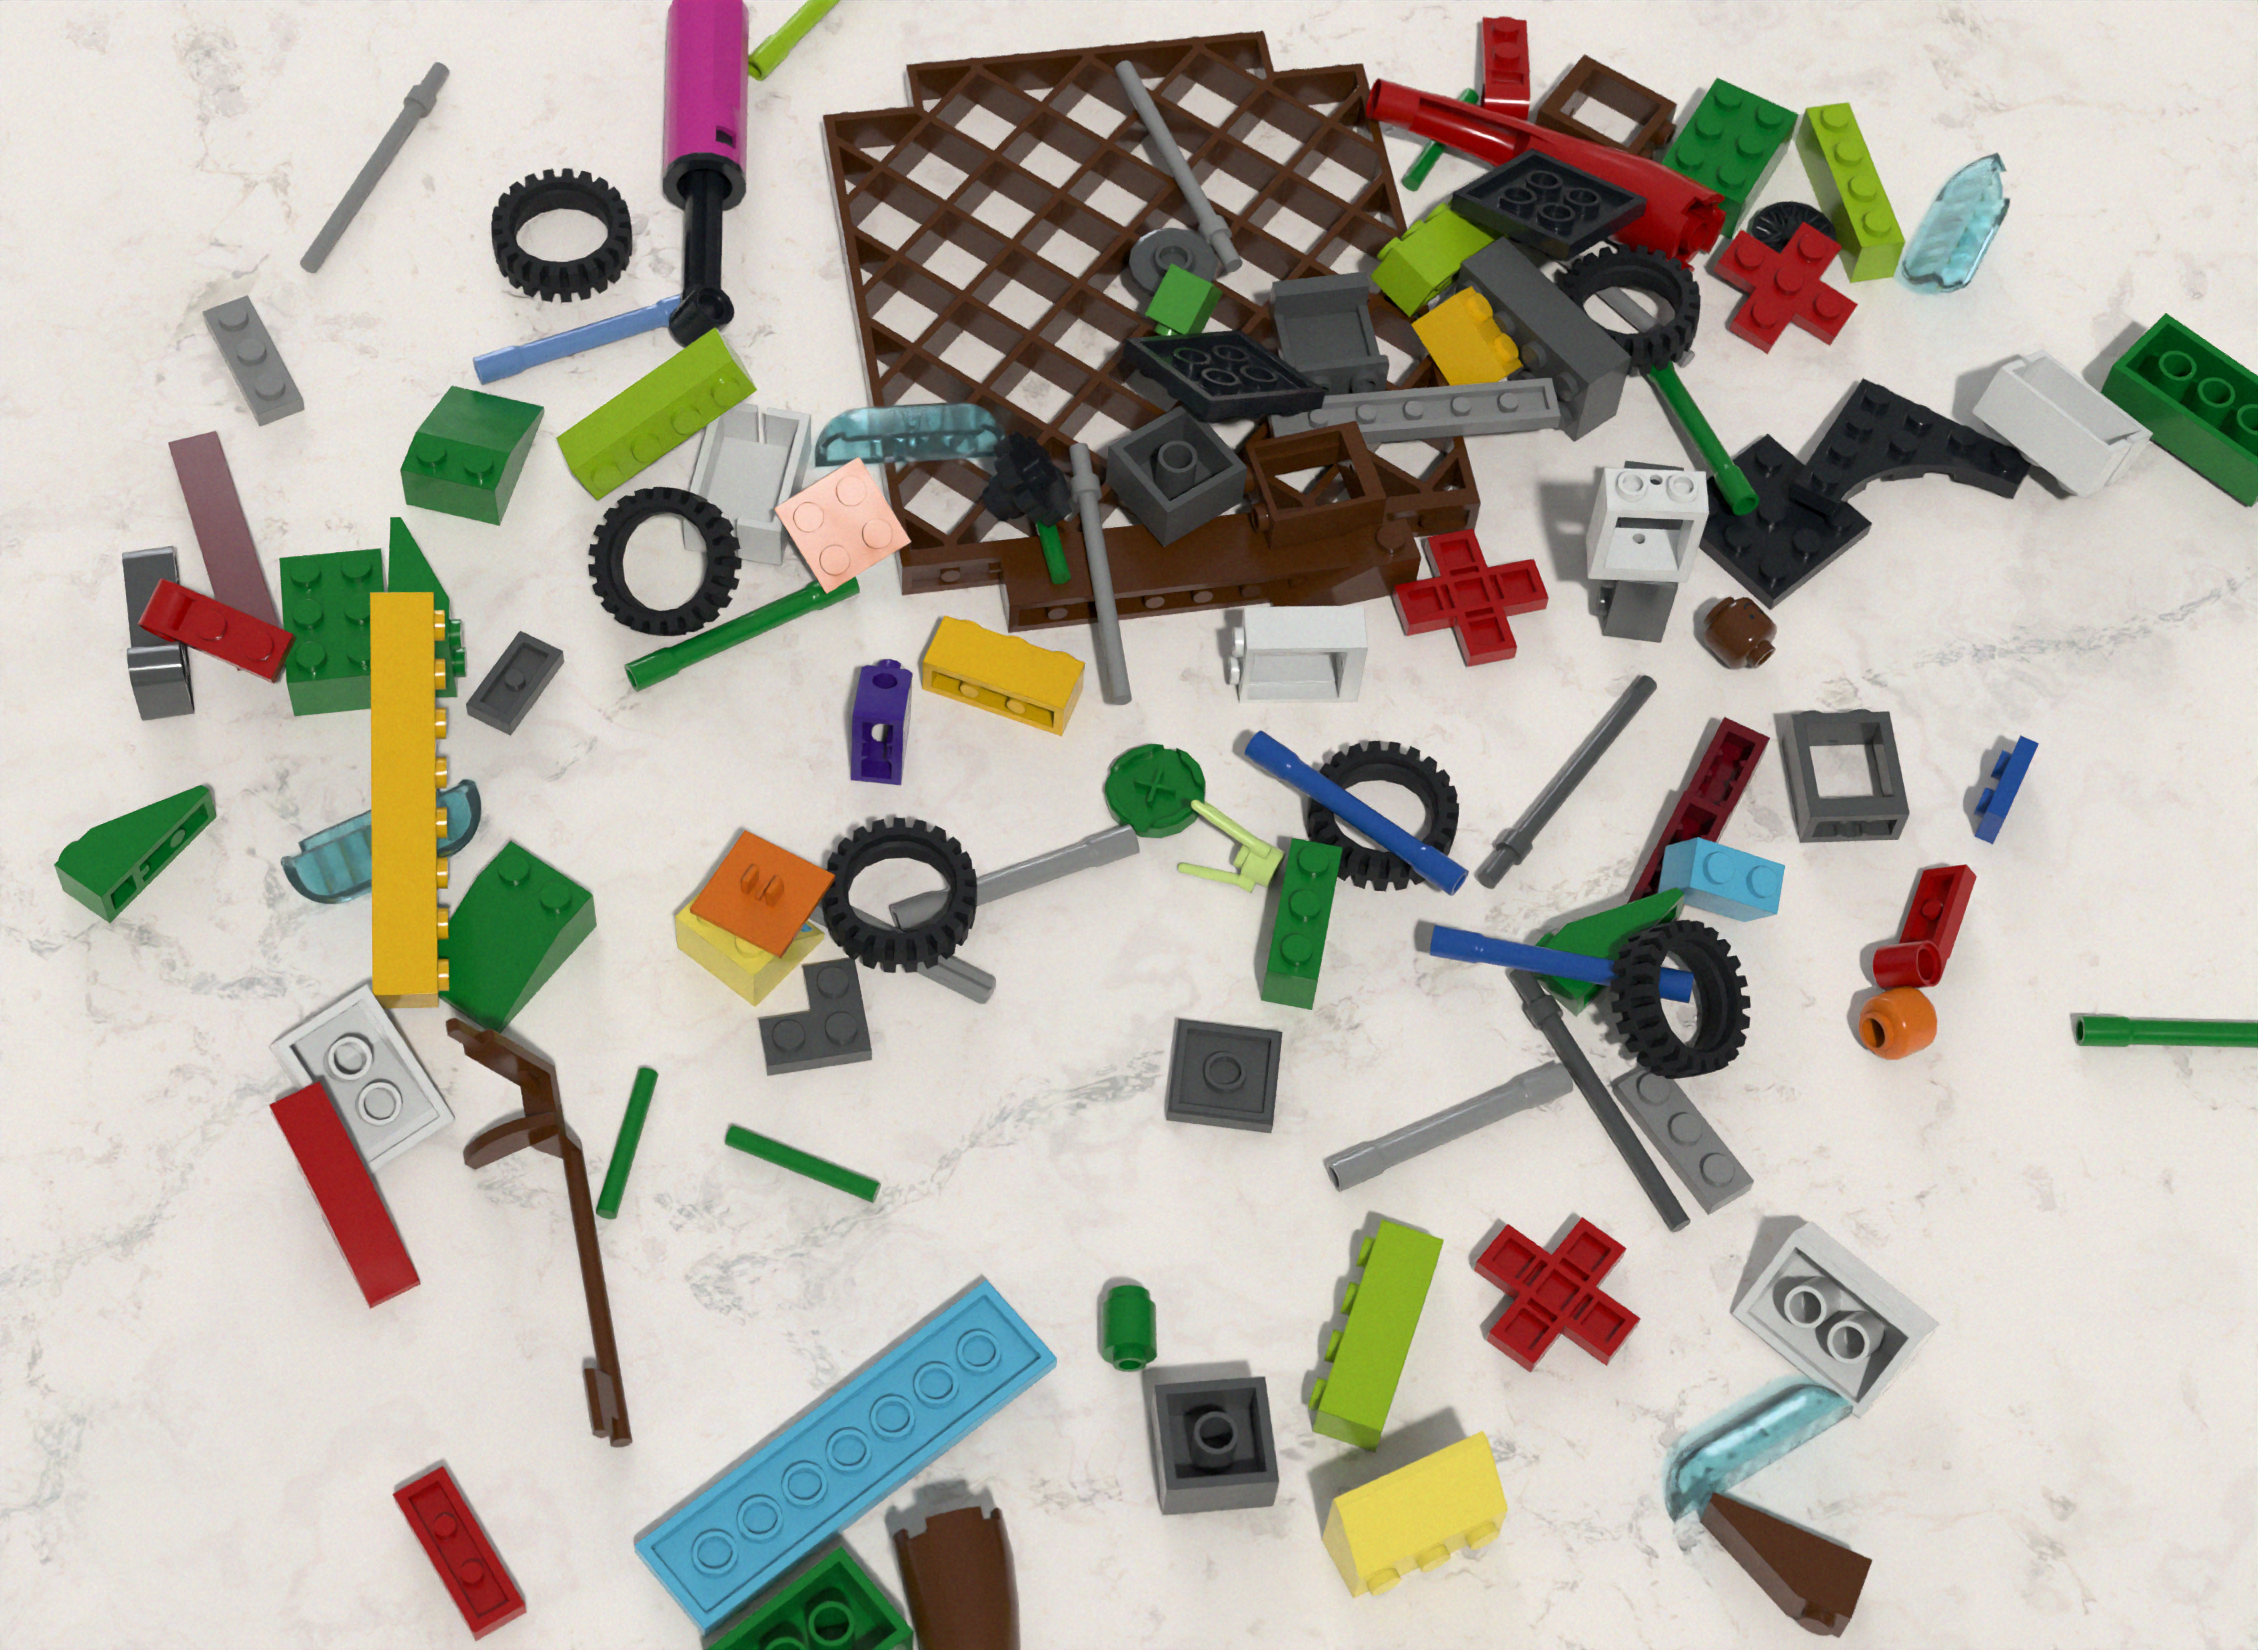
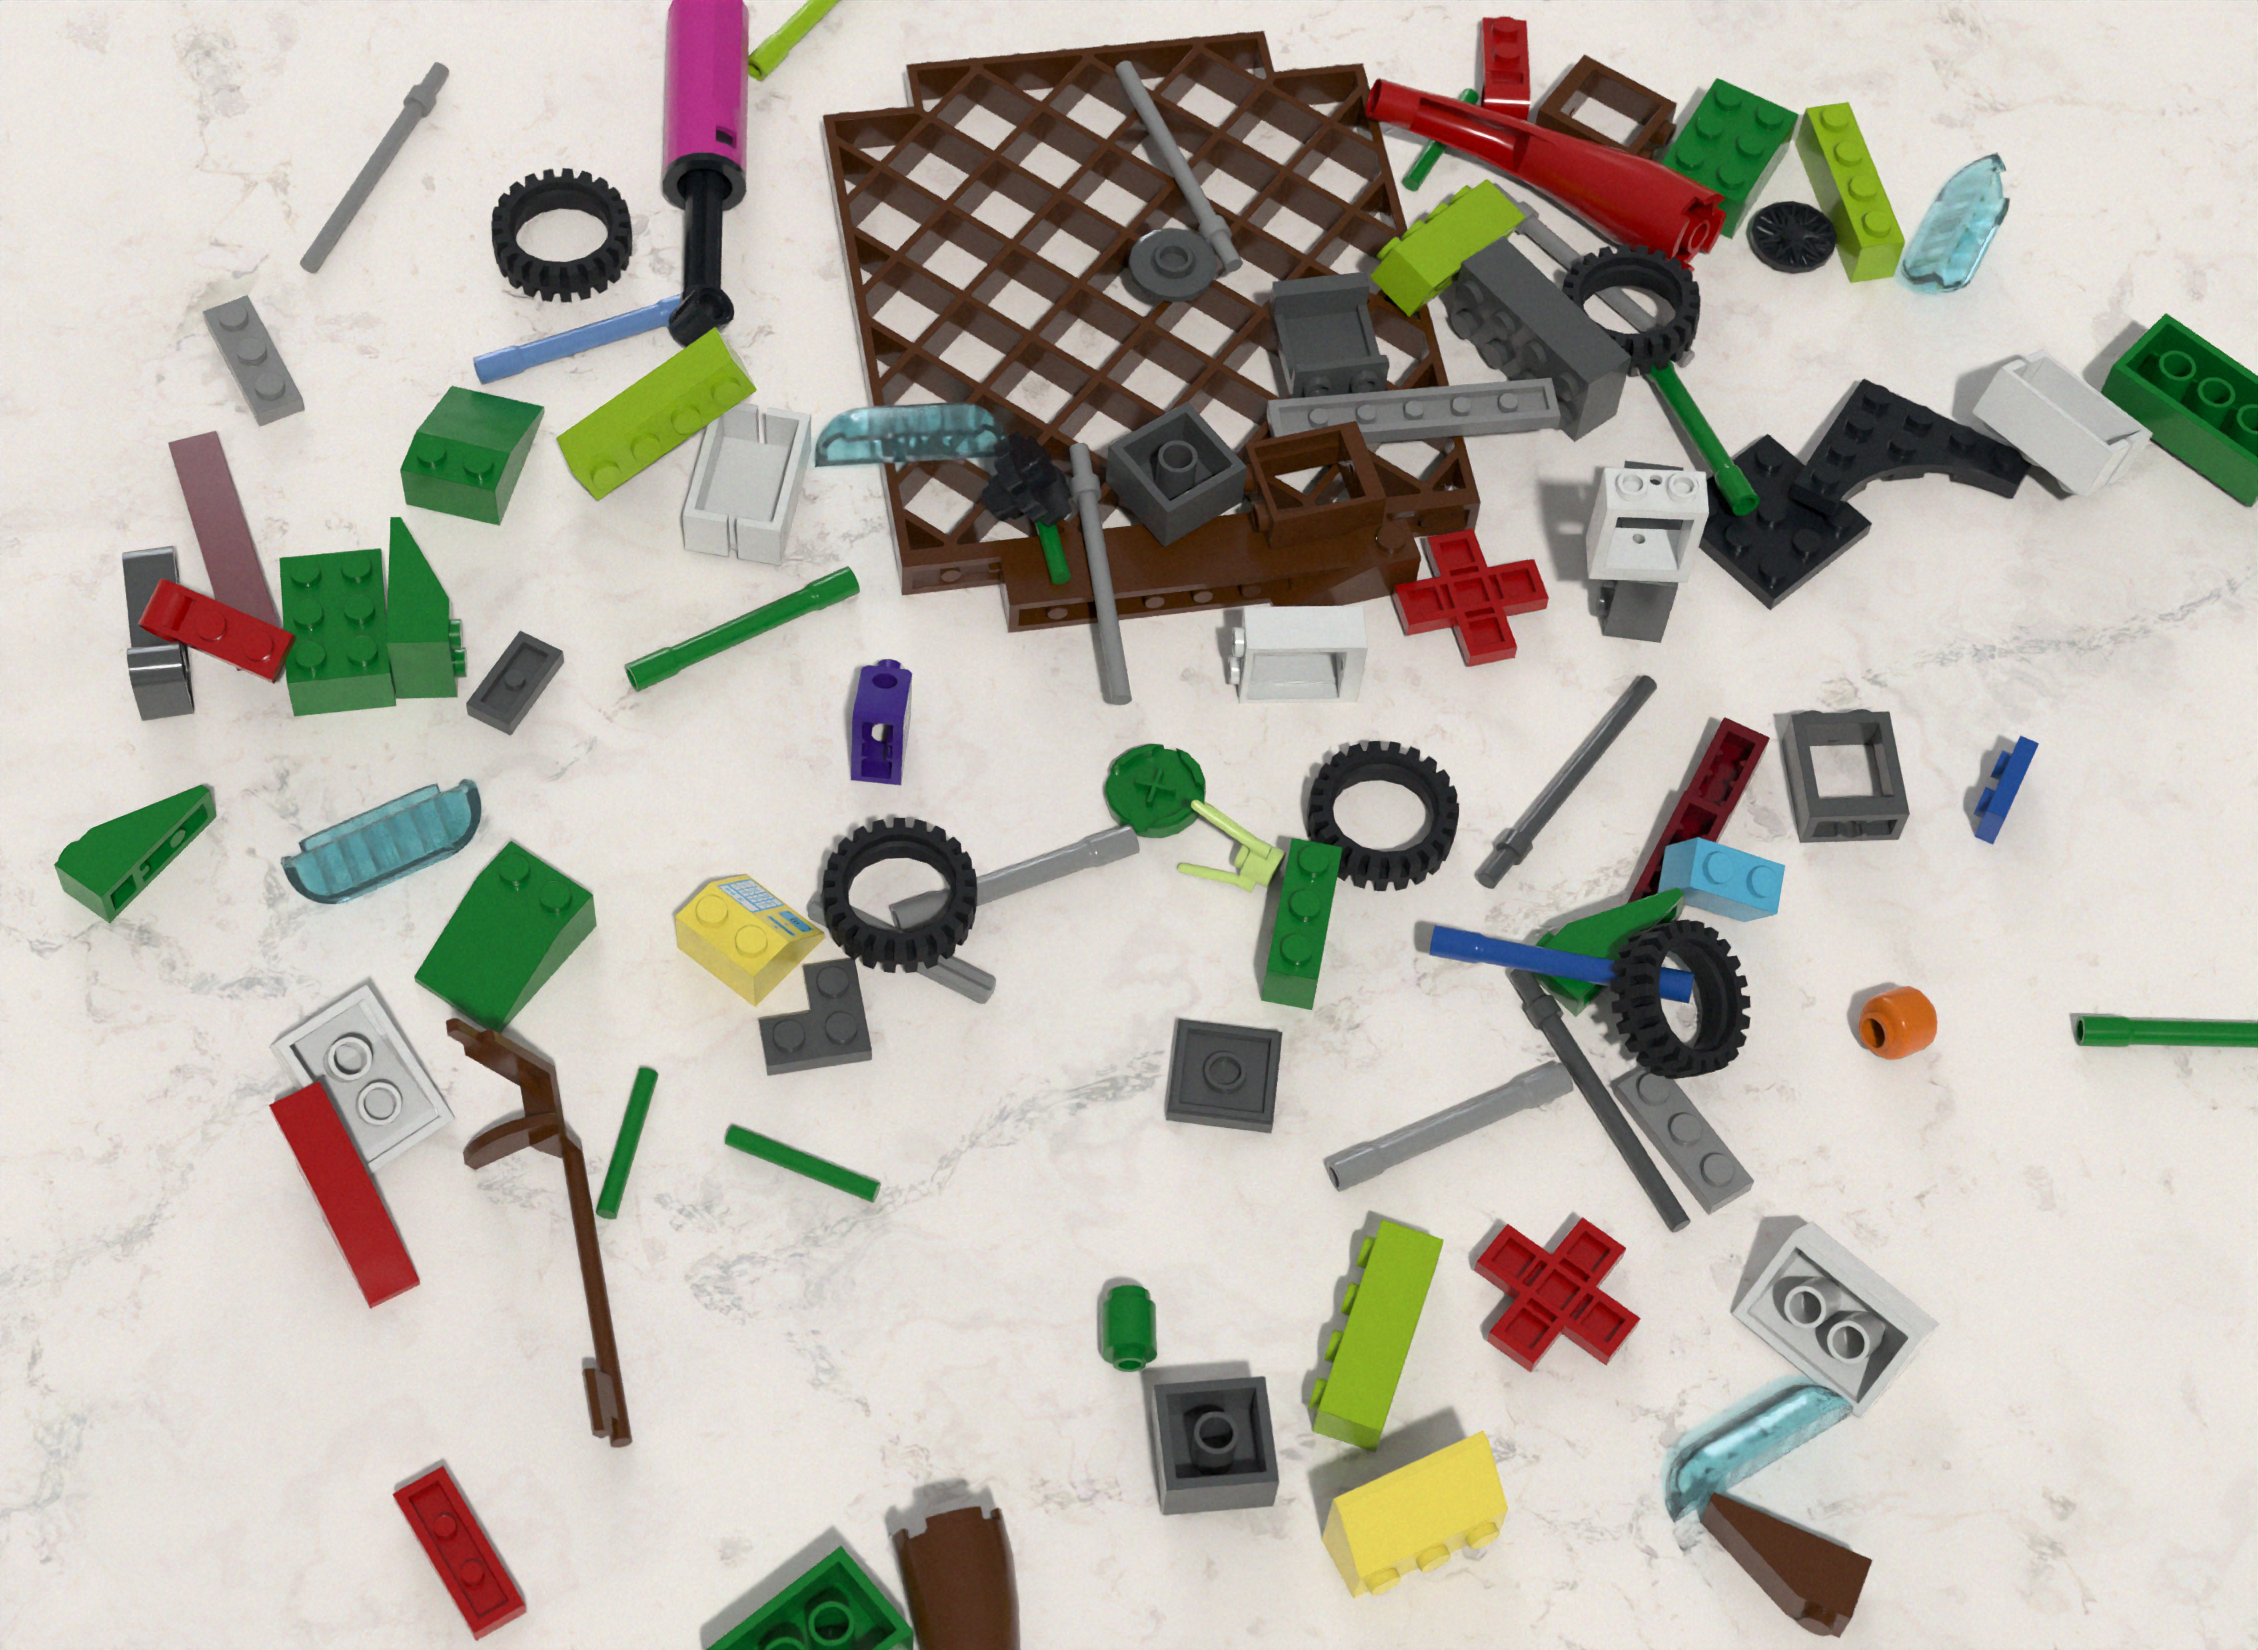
(405, 800): yellow brick -> none
(612, 546): black tyre -> none
(762, 894): orange piece -> none
(842, 524): plate -> none
(844, 1458): medium azure plate -> none
(1003, 675): yellow brick -> none
(1182, 303): bright green brick -> none
(1223, 375): black plate -> none
(1421, 857): blue piece -> none
(1467, 340): yellow brick -> none
(1548, 204): black plate -> none
(1740, 633): reddish brown head -> none
(1785, 287): red plate -> none
(1928, 930): red plate -> none

